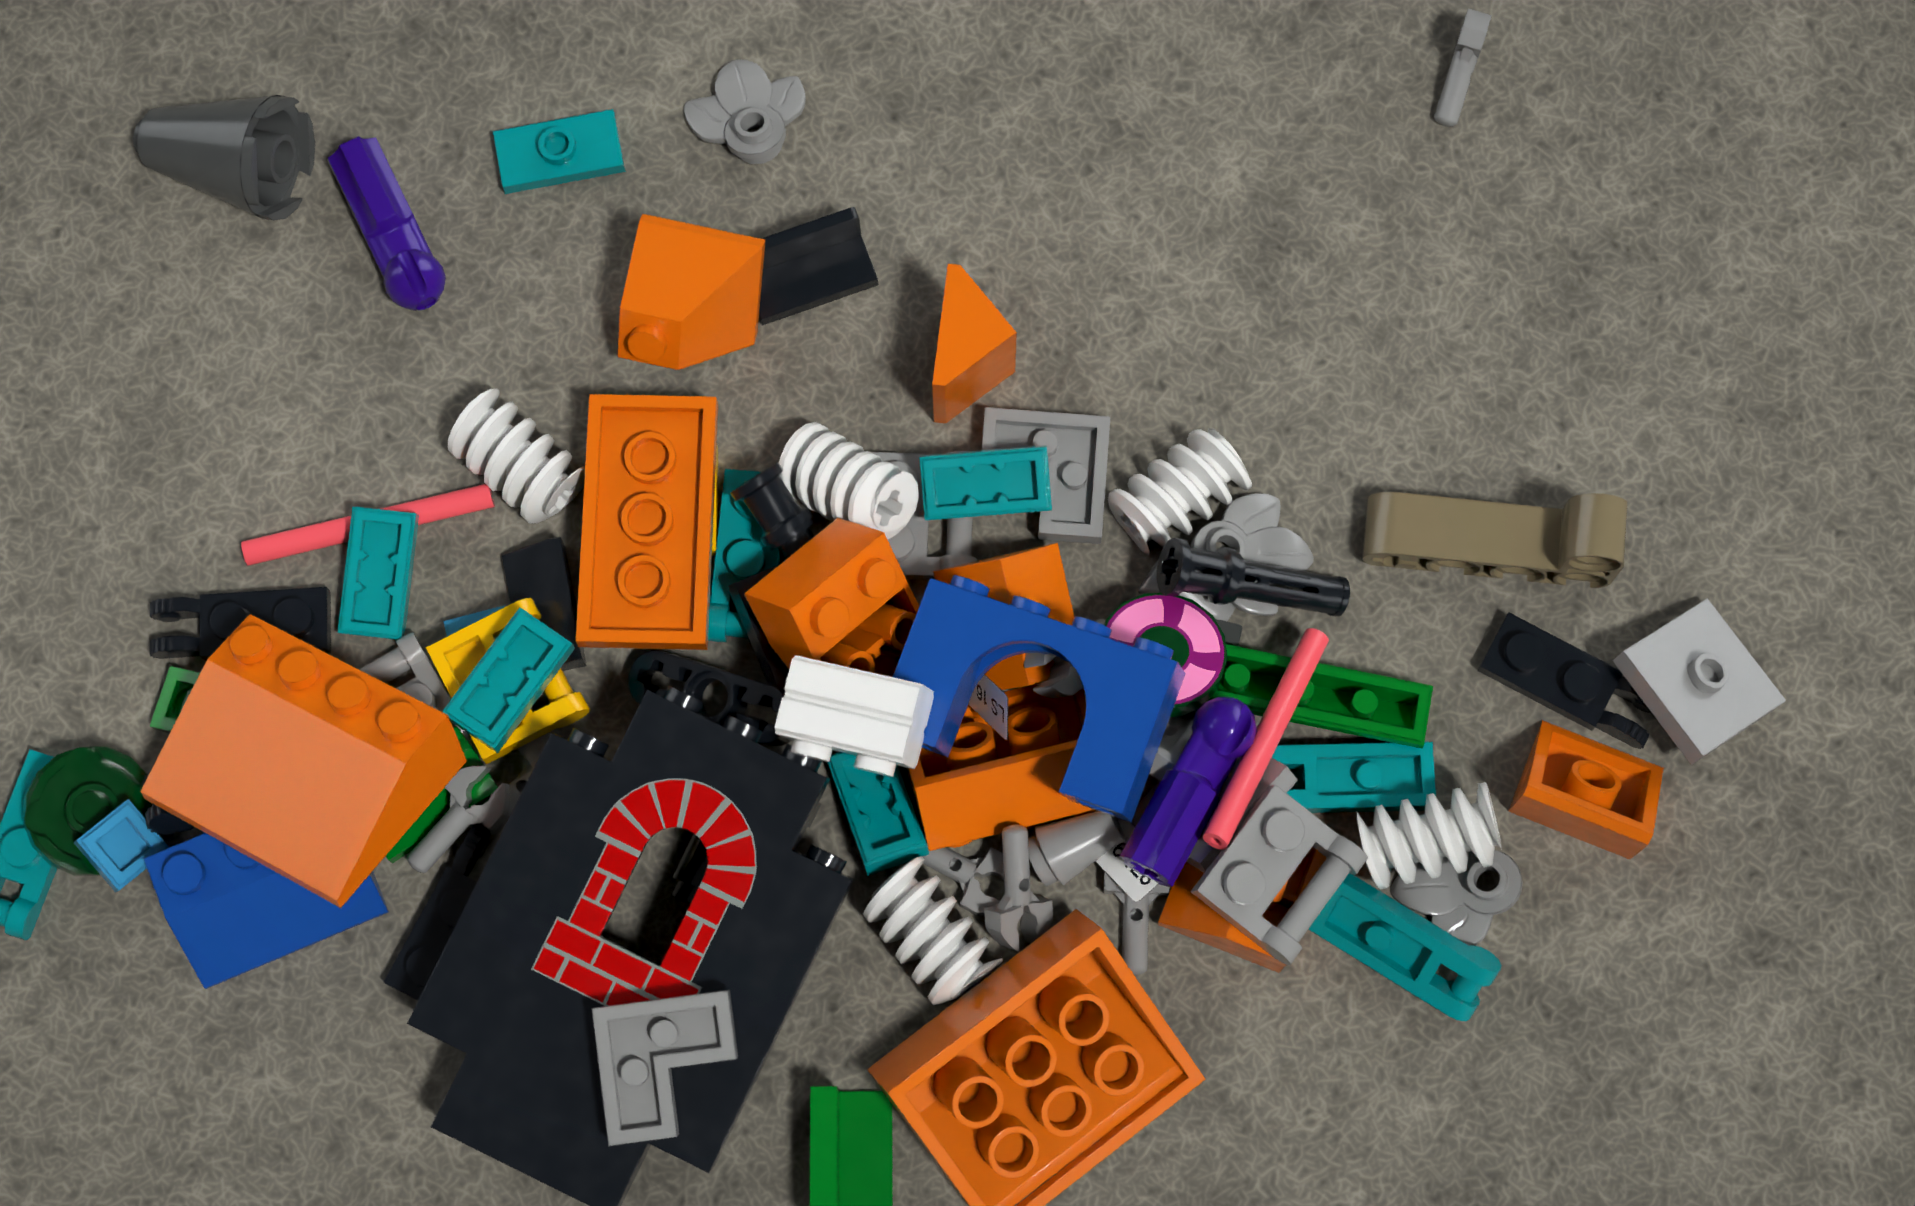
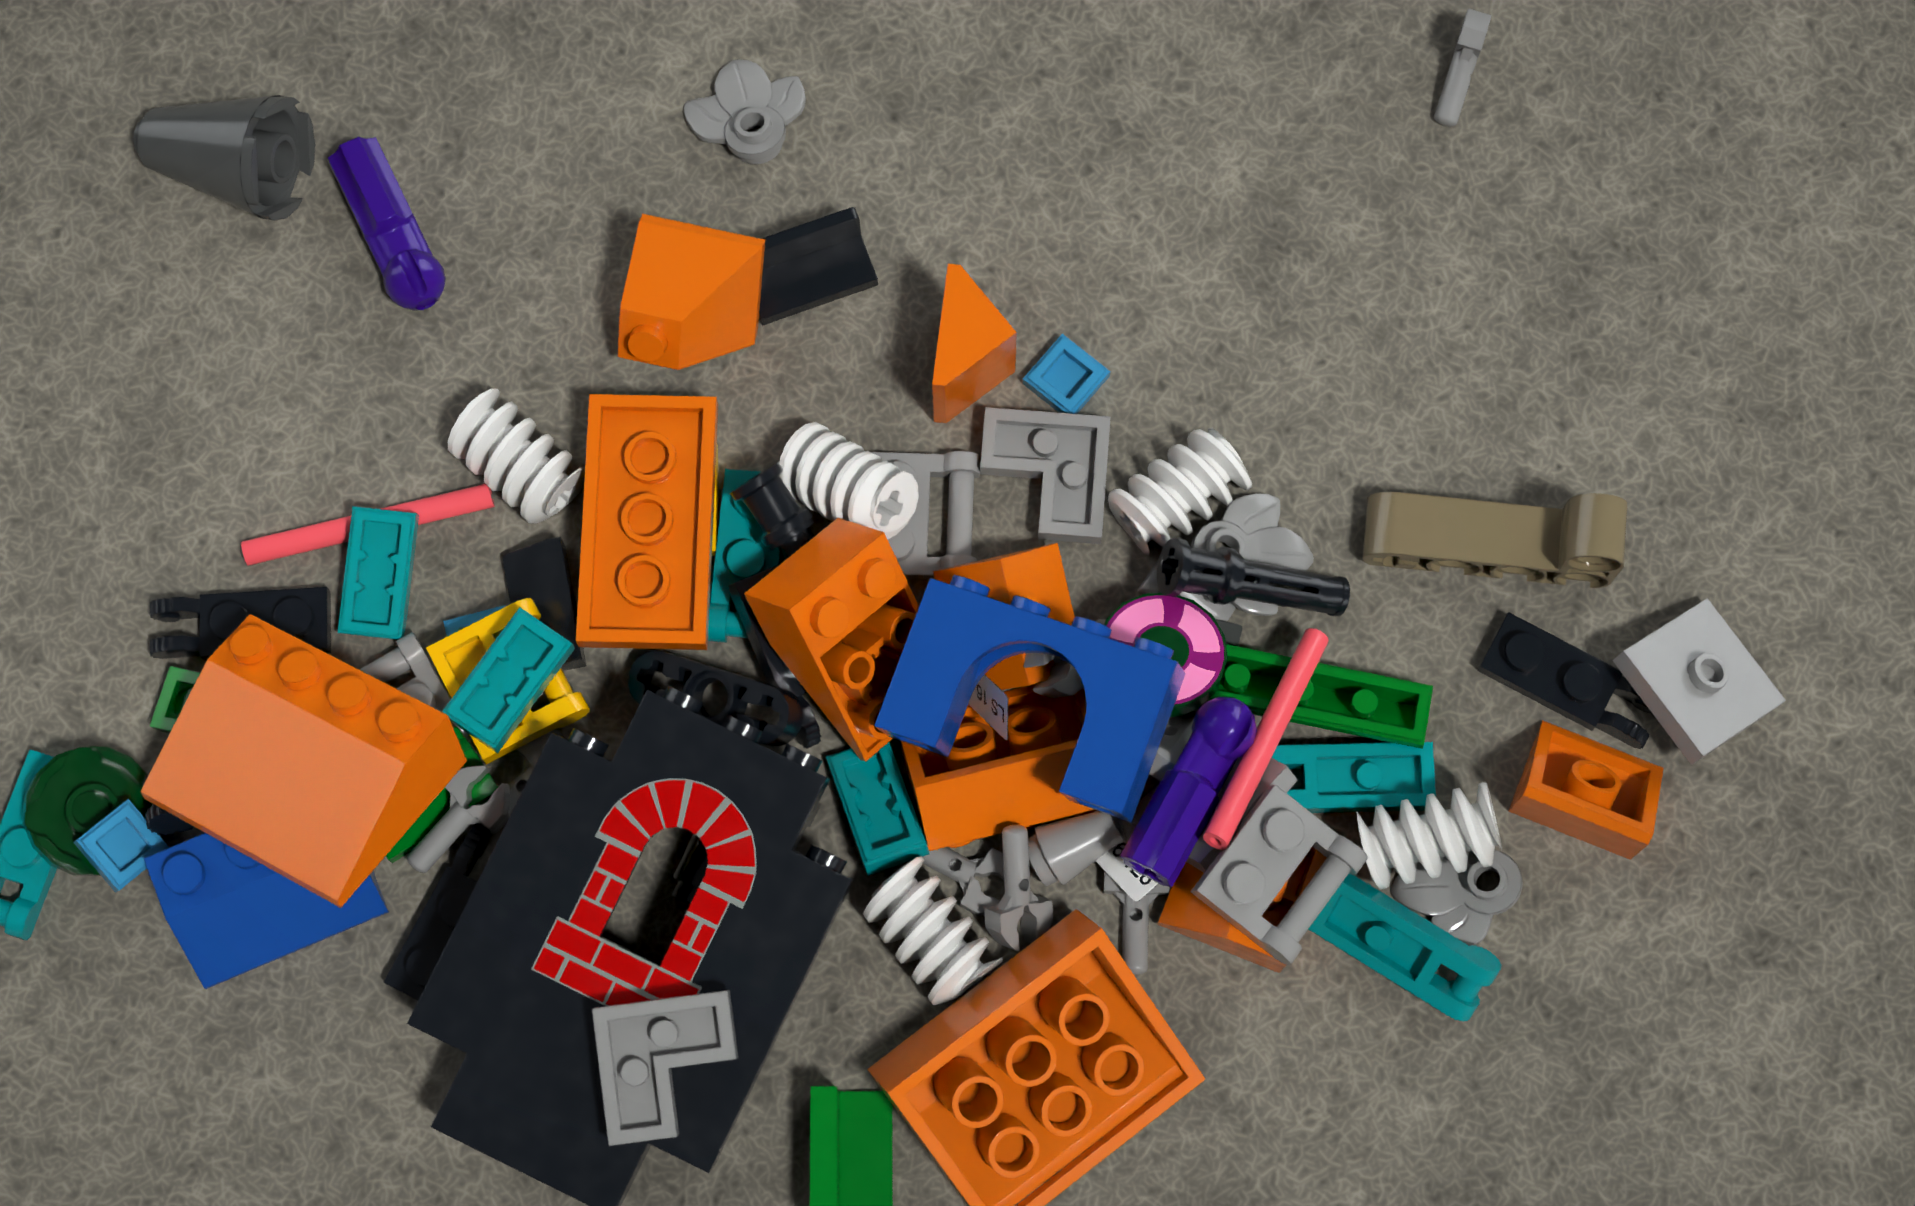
(559, 151): teal plate -> none
(853, 714): white brick -> none
(985, 482): teal plate -> none
(1066, 376): none -> dark azure tile

